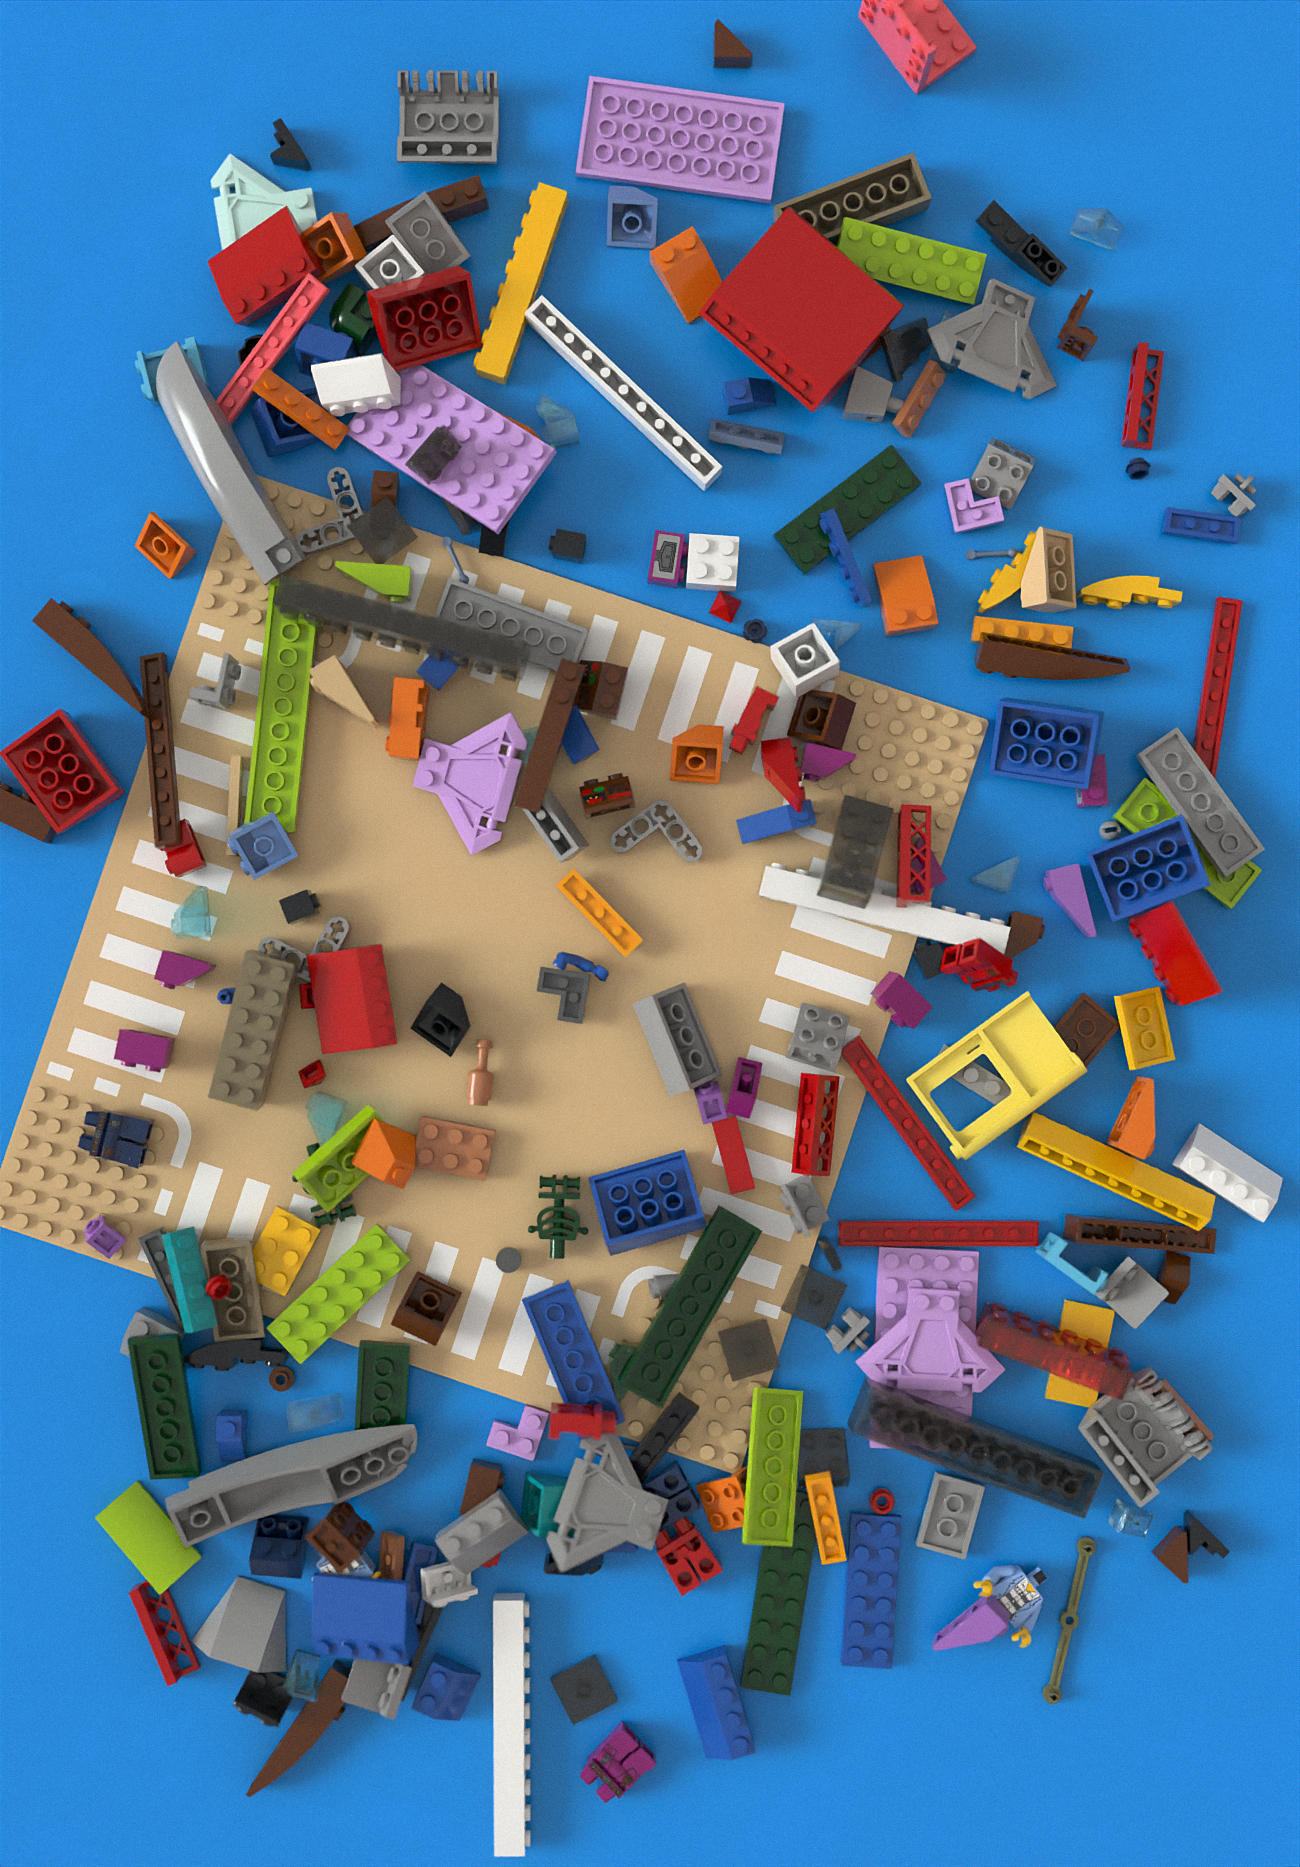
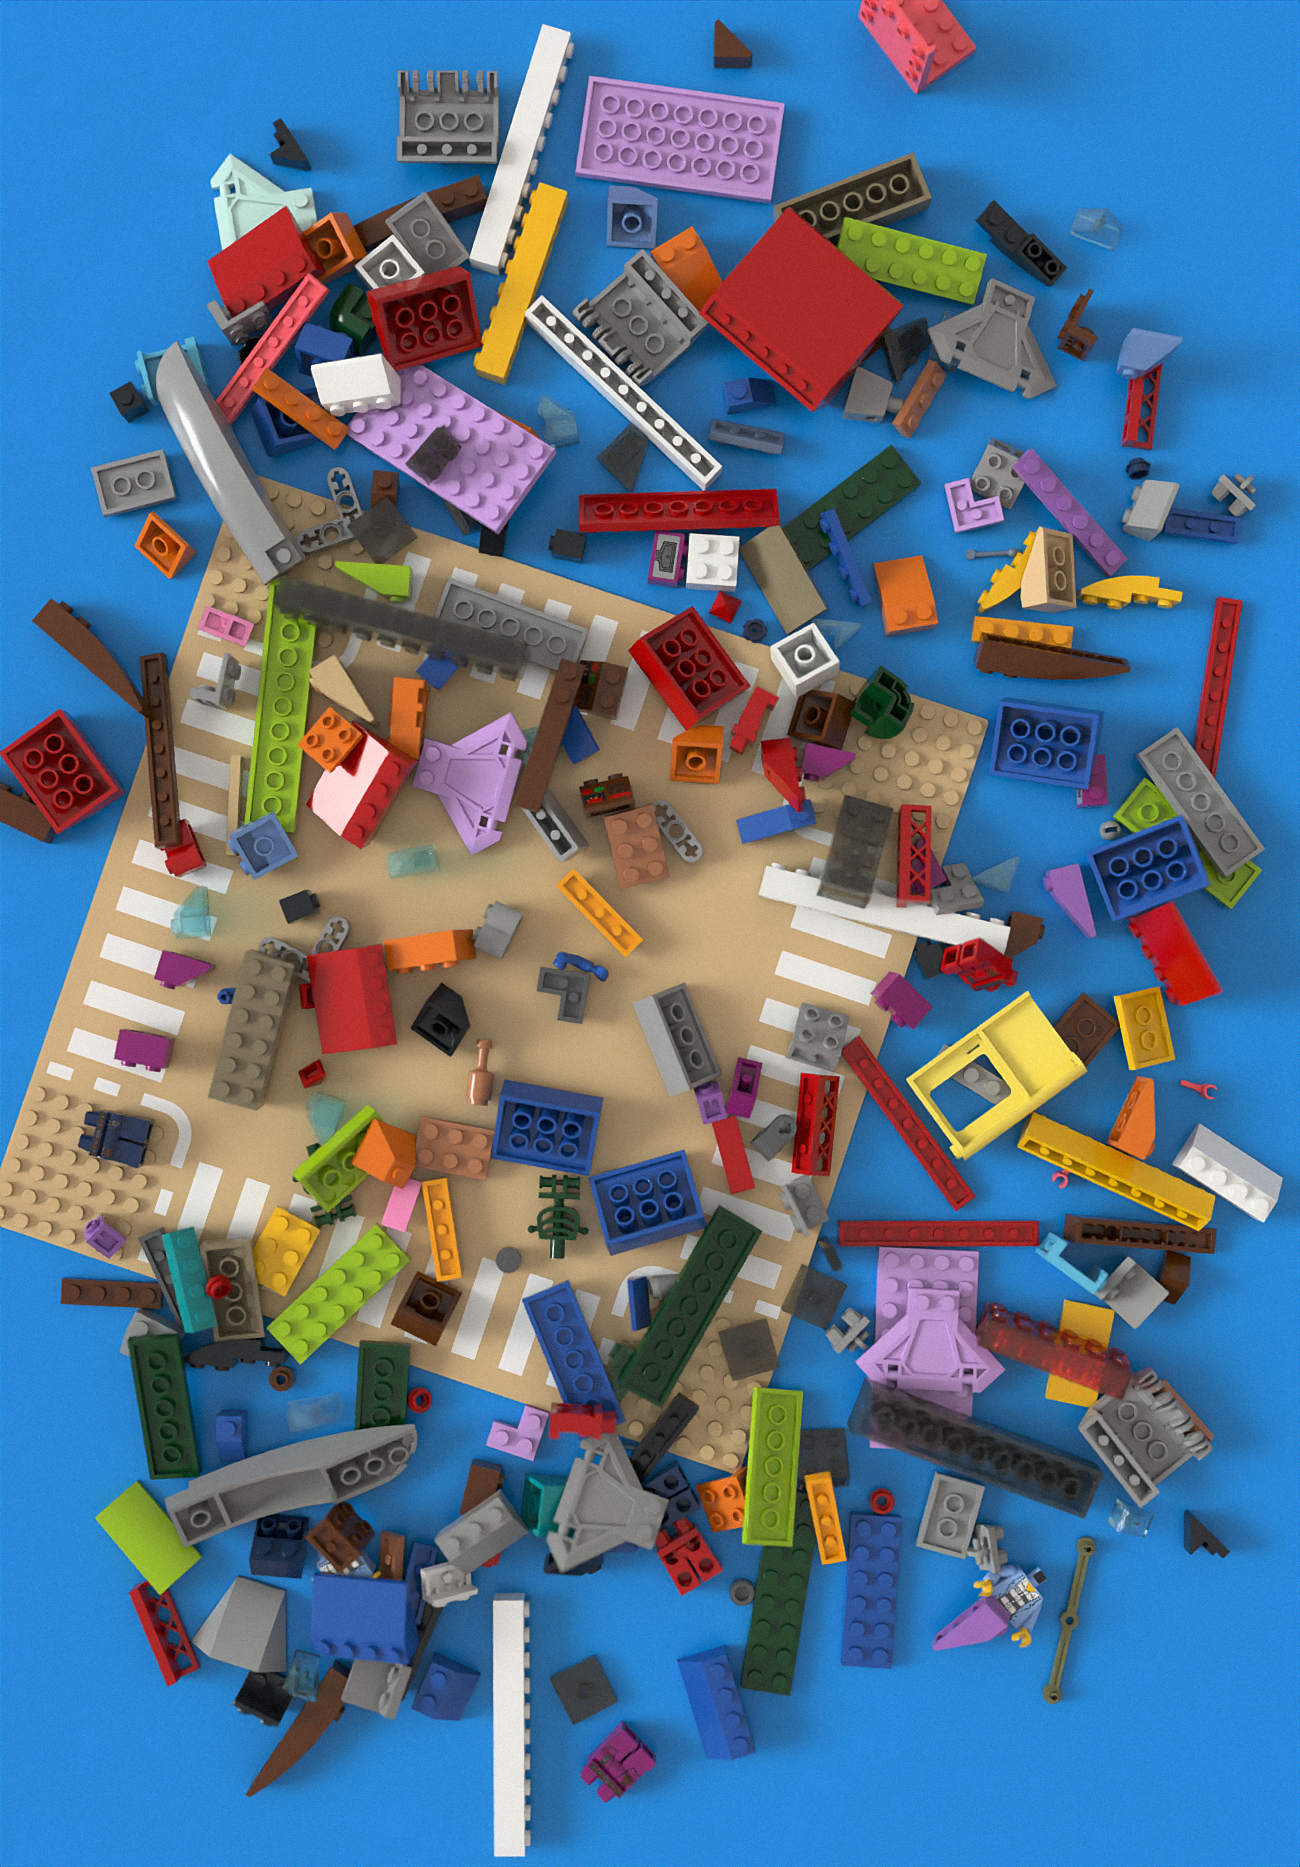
(111, 1293): none -> reddish brown plate
(129, 402): none -> black brick
(134, 483): none -> light grey plate
(225, 626): none -> bright pink slope
(243, 325): none -> light grey bracket
(330, 740): none -> orange bracket
(362, 788): none -> red slope
(402, 1205): none -> bright pink slope
(413, 861): none -> clear light blue slope
(425, 1403): none -> red plate
(429, 949): none -> orange wedge
(442, 1229): none -> light orange plate
(447, 542): sand blue hinge -> none
(498, 929): none -> light grey brick
(521, 149): none -> white brick
(546, 1127): none -> blue slope
(625, 456): none -> clear smoke wing
(636, 846): none -> nougat plate
(639, 1302): none -> blue slope
(642, 319): none -> light grey slope
(678, 510): none -> red plate
(688, 668): none -> red slope
(742, 1592): none -> dark grey tile
(771, 1140): none -> dark grey piece
(783, 578): none -> dark tan slope
(883, 705): none -> dark green brick
(960, 891): none -> light grey plate
(985, 1547): none -> light grey hips
(1064, 1173): none -> coral hand
(1069, 512): none -> medium lavender plate
(1144, 352): none -> medium blue slope
(1149, 508): none -> light grey slope
(1173, 1553): reddish brown slope -> none
(1202, 1089): none -> coral hand

